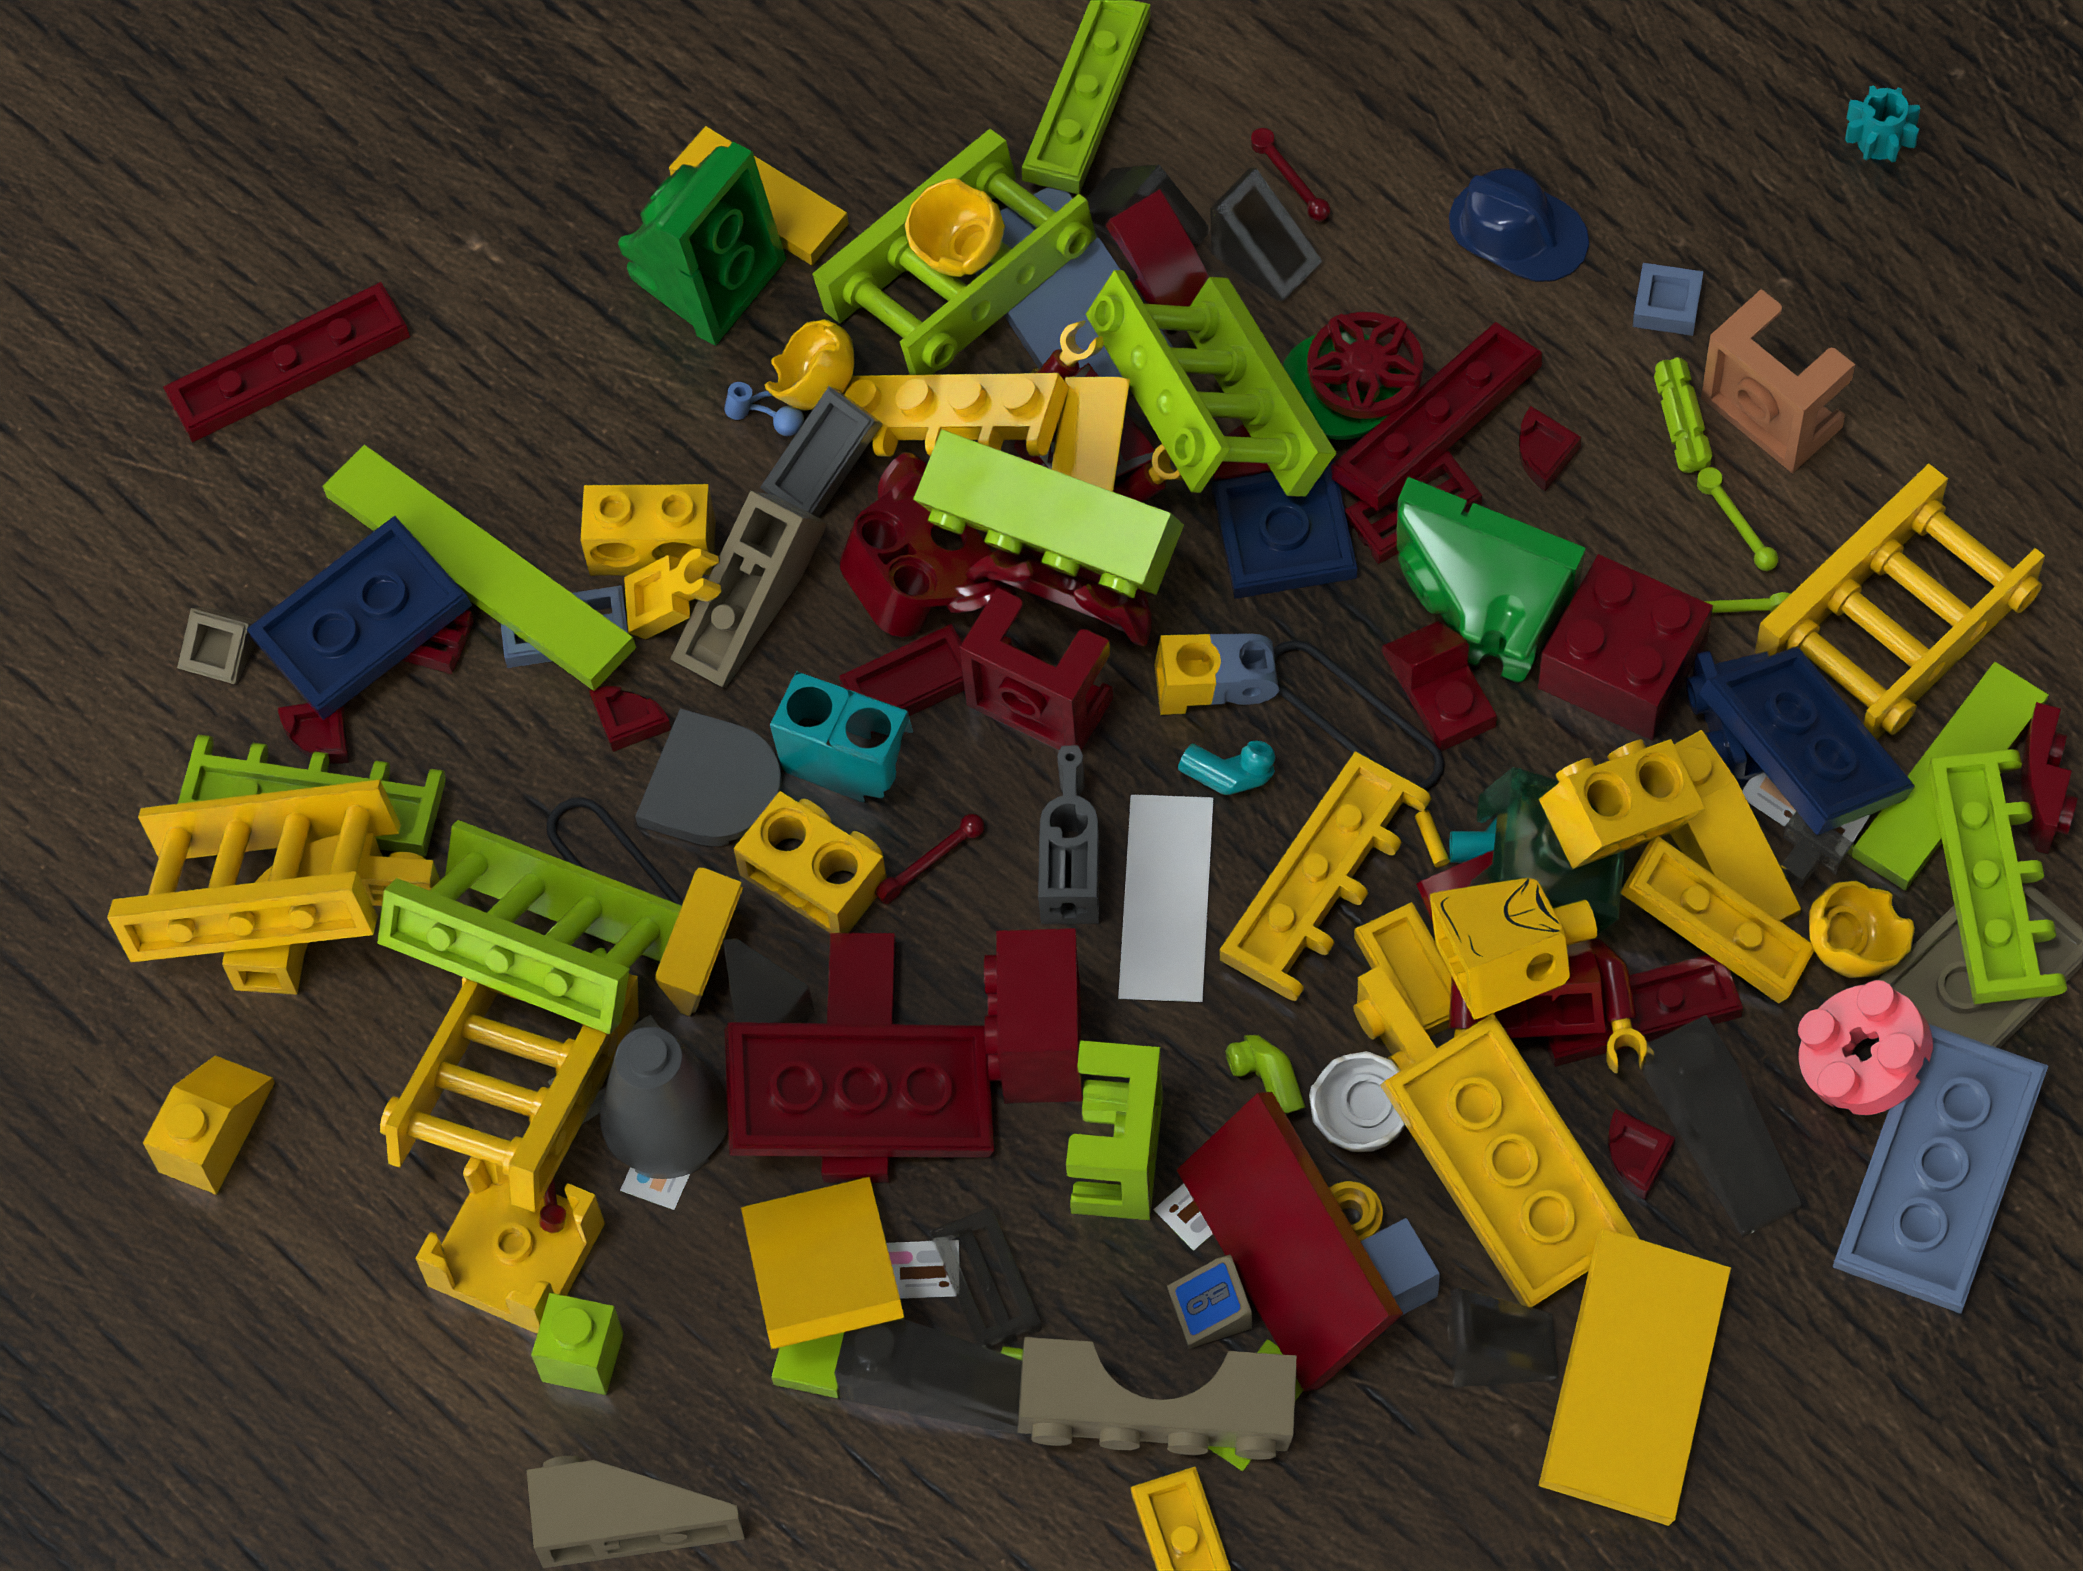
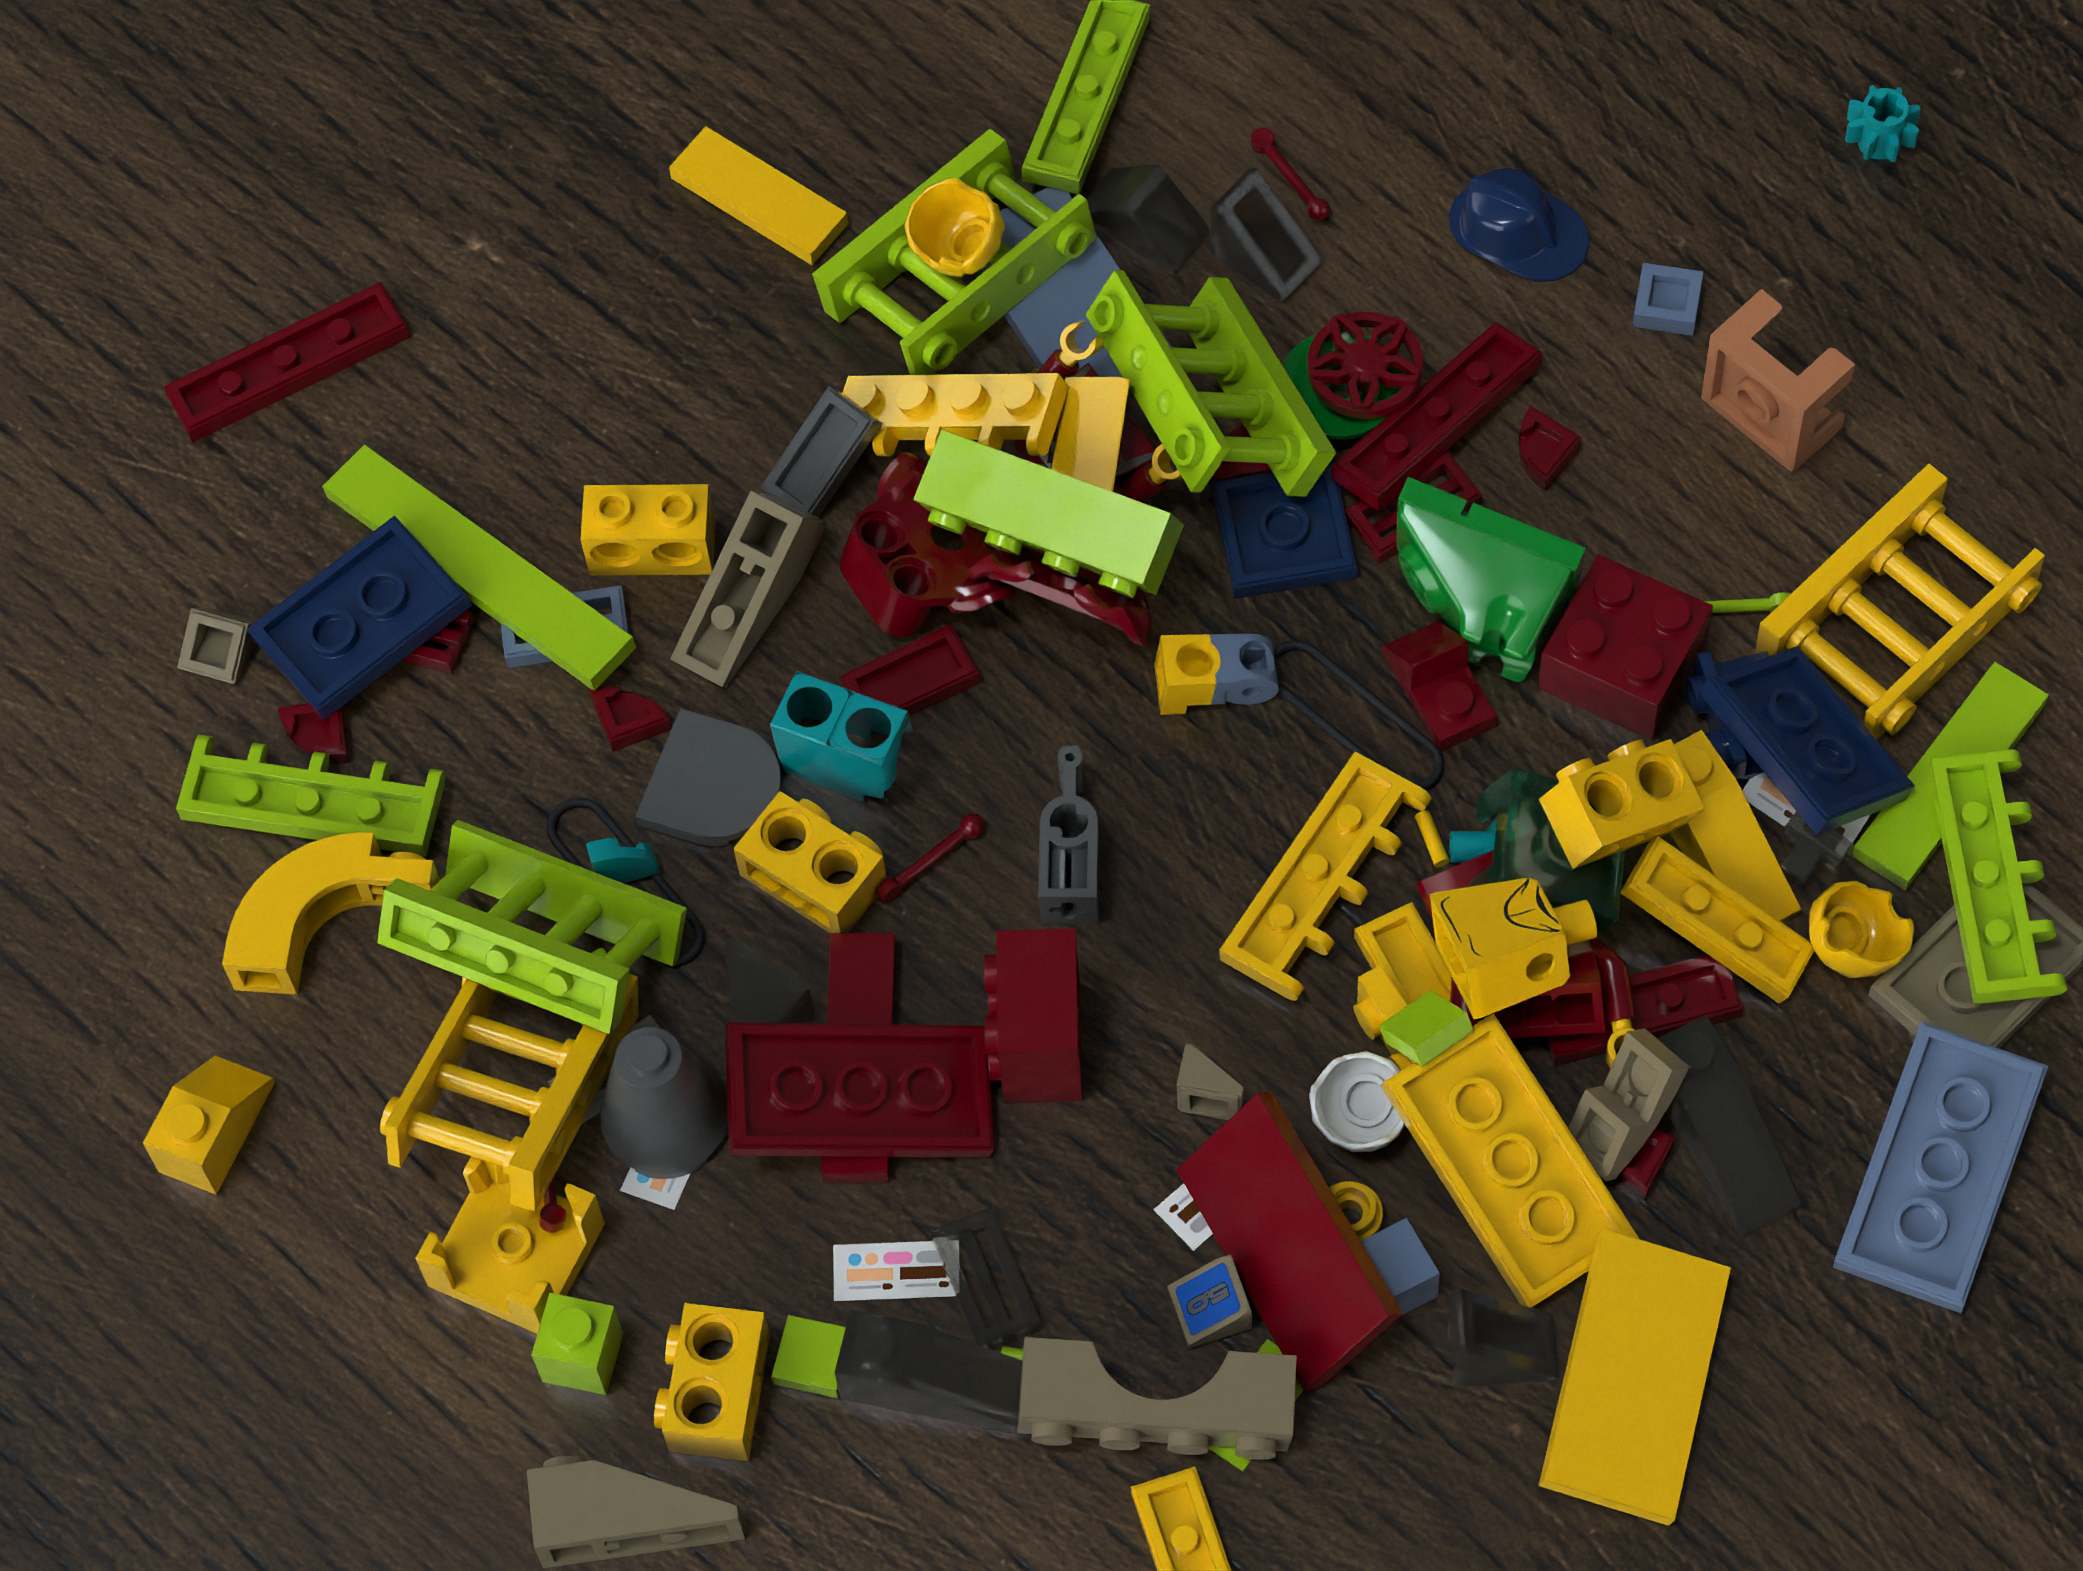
(258, 913): yellow fence -> none
(622, 863): none -> teal tile
(662, 591): yellow plate -> none
(697, 938): yellow slope -> none
(707, 241): green piece -> none
(728, 1382): none -> yellow brick
(739, 401): medium blue piece -> none
(816, 357): yellow hair -> none
(821, 1263): yellow tile -> none
(1027, 693): dark red panel -> none
(1136, 1118): lime panel -> none
(1159, 252): dark red slope -> none
(1166, 898): white sticker -> none
(1206, 1087): none -> dark tan slope
(1232, 775): teal arm -> none
(1270, 1065): lime arm -> none
(1426, 1028): none -> lime tile
(1623, 1112): none -> dark tan slope
(1682, 415): lime axle -> none
(1710, 483): lime hinge -> none
(1843, 1022): coral plate -> none
(2044, 781): dark red slope -> none

